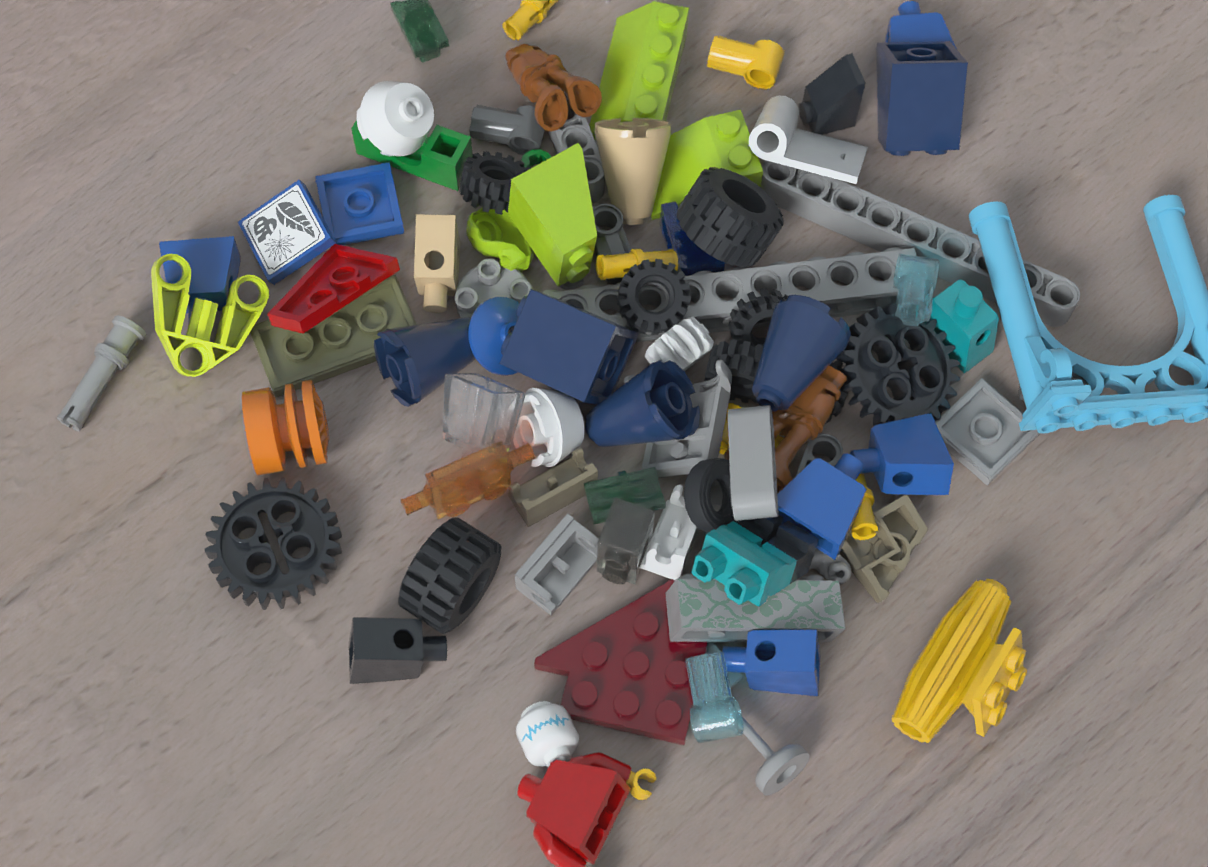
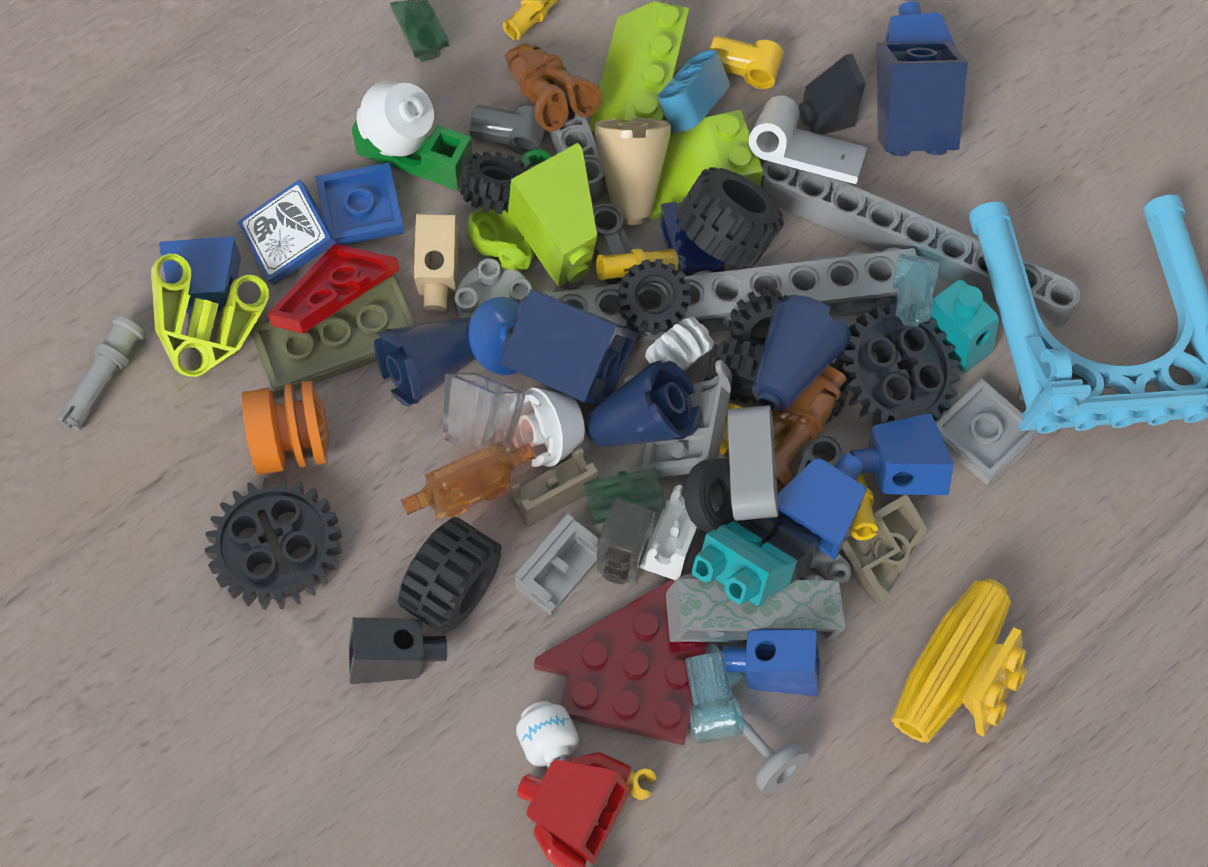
(694, 91): none -> dark azure beam

